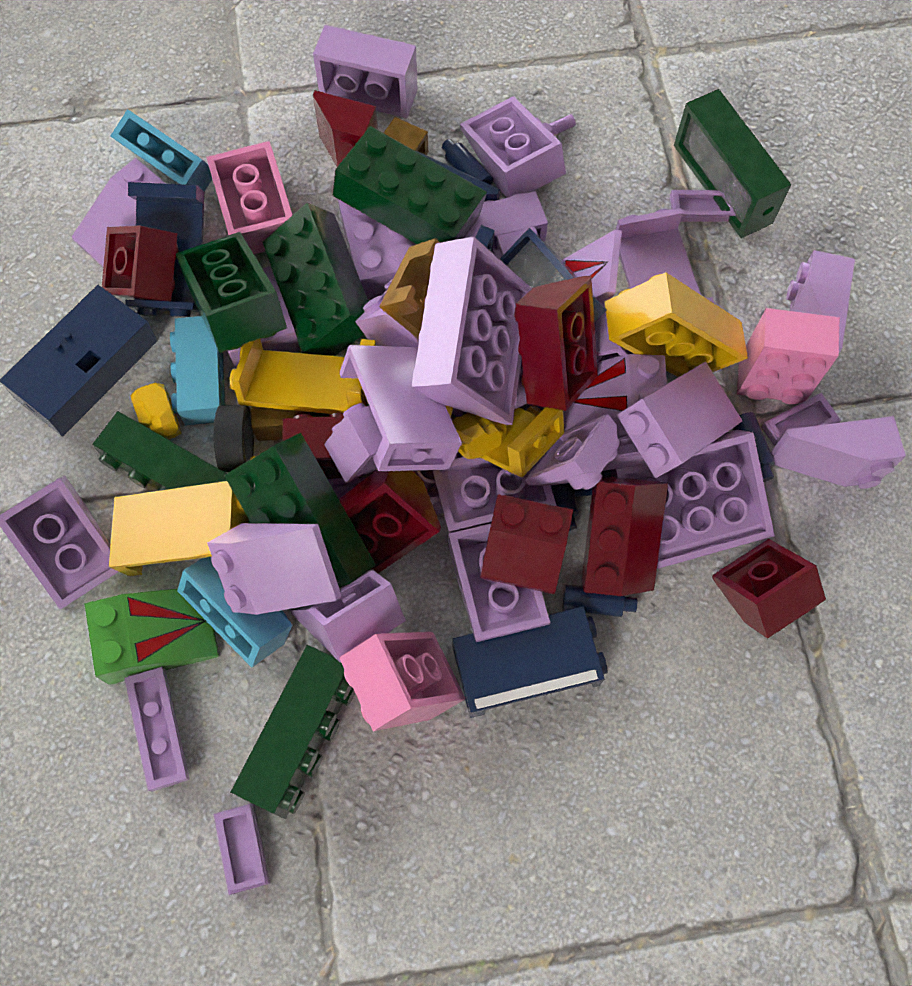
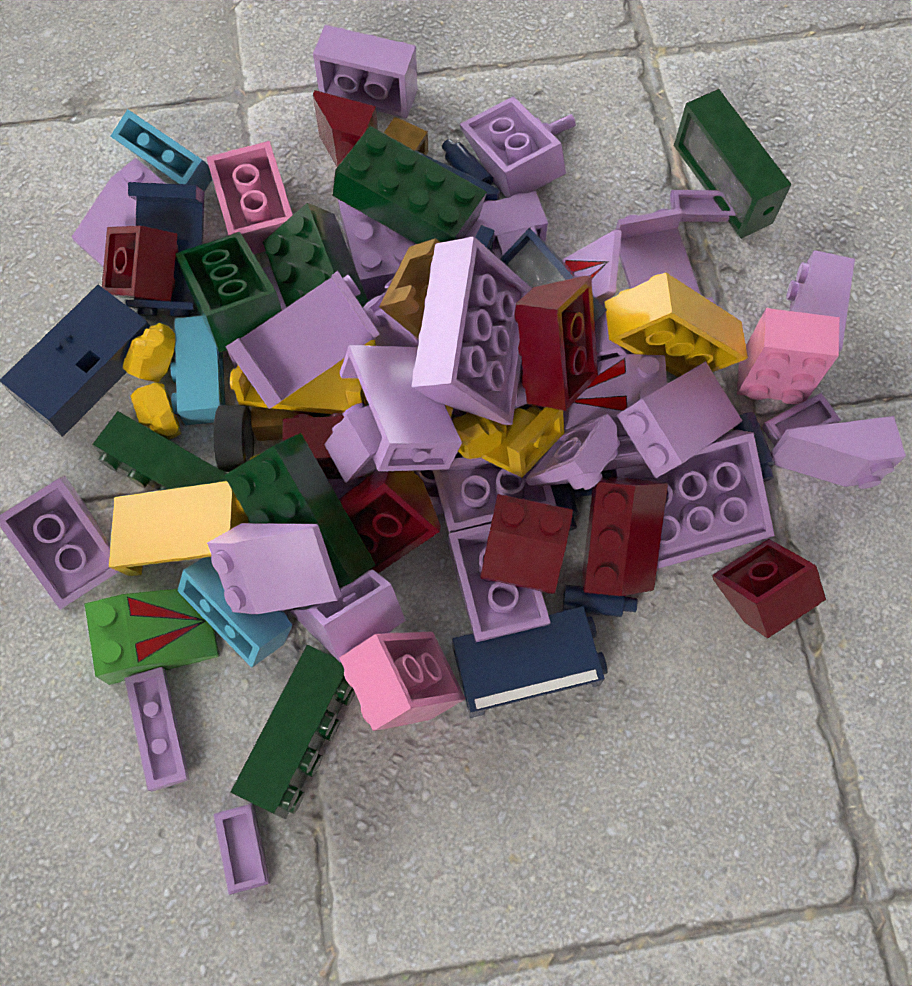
(151, 353): none -> yellow rock
(304, 339): none -> lavender panel

